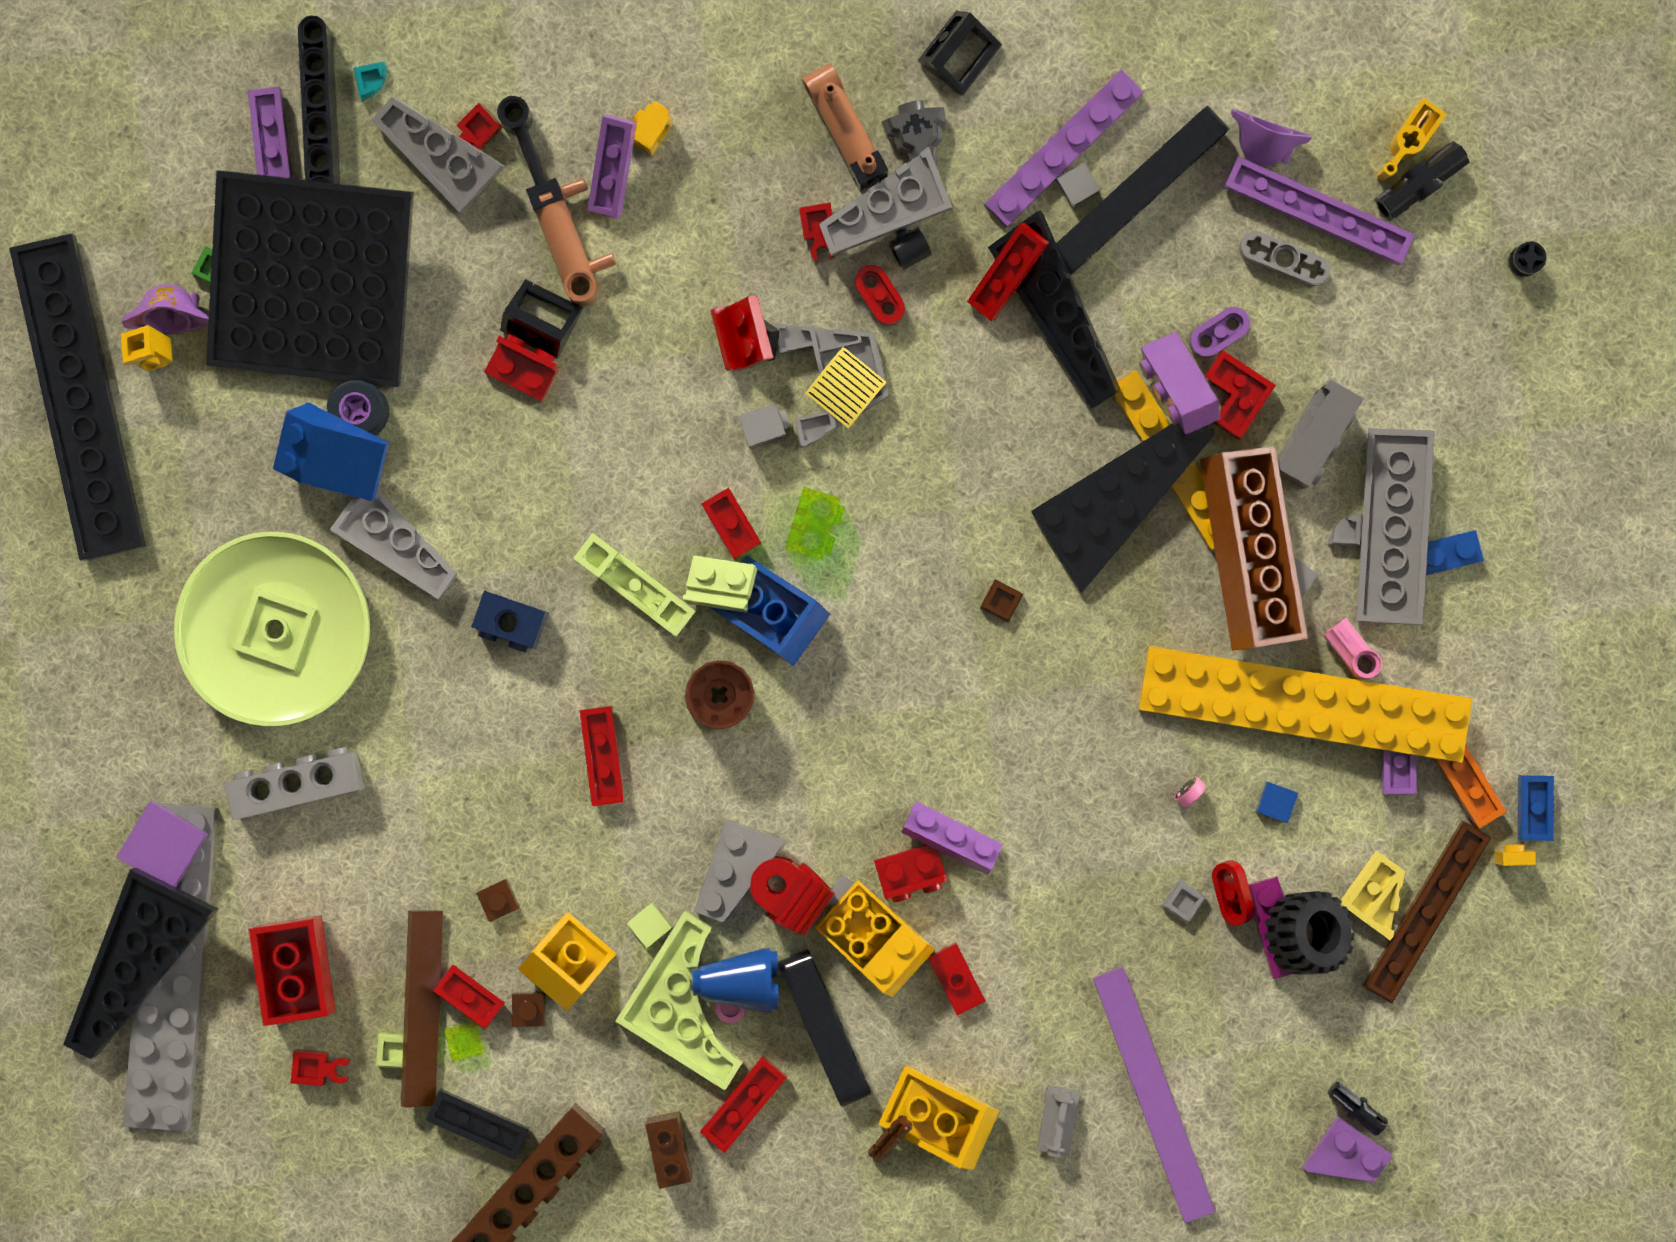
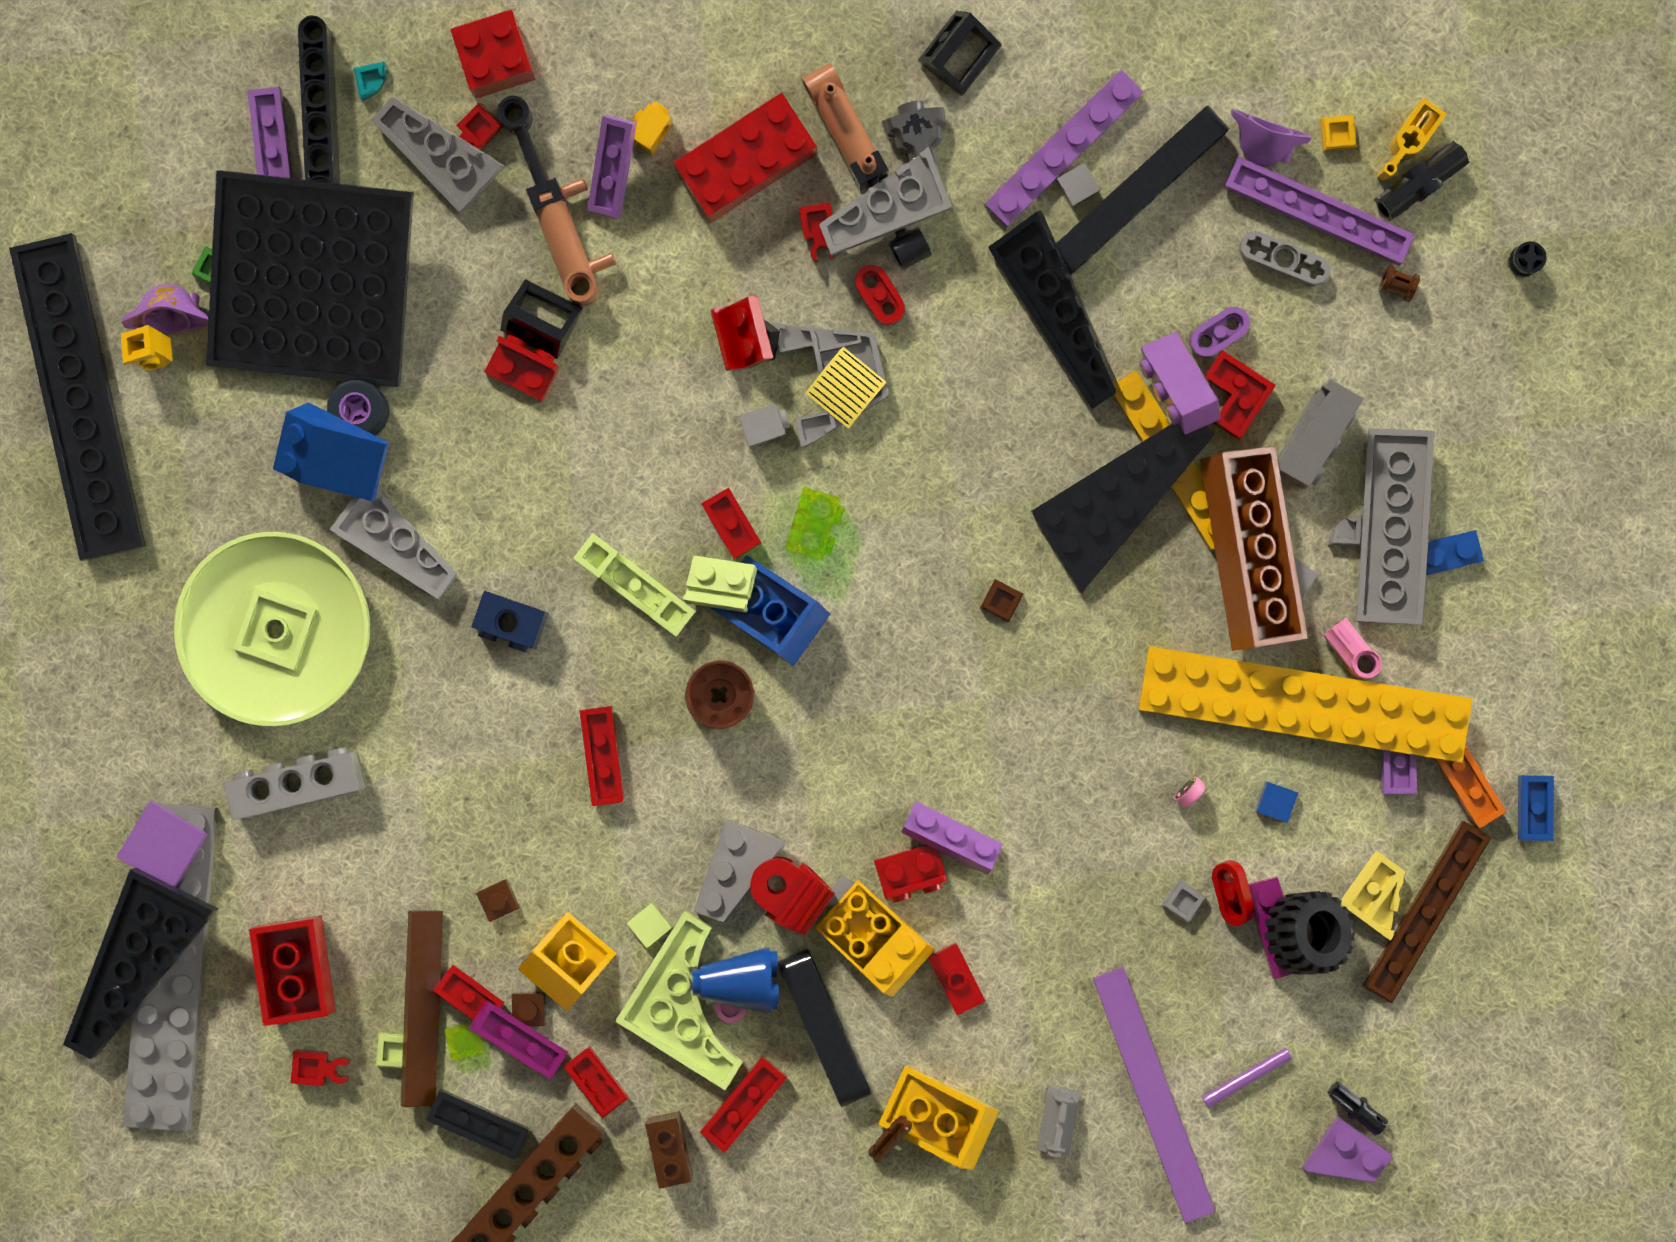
(492, 54): none -> red brick
(518, 1039): none -> magenta plate
(596, 1081): none -> red plate
(745, 157): none -> red brick
(1007, 271): red plate -> none
(1247, 1077): none -> medium lavender bar
(1338, 133): none -> yellow tile
(1399, 283): none -> reddish brown bush
(1515, 855): yellow plate -> none

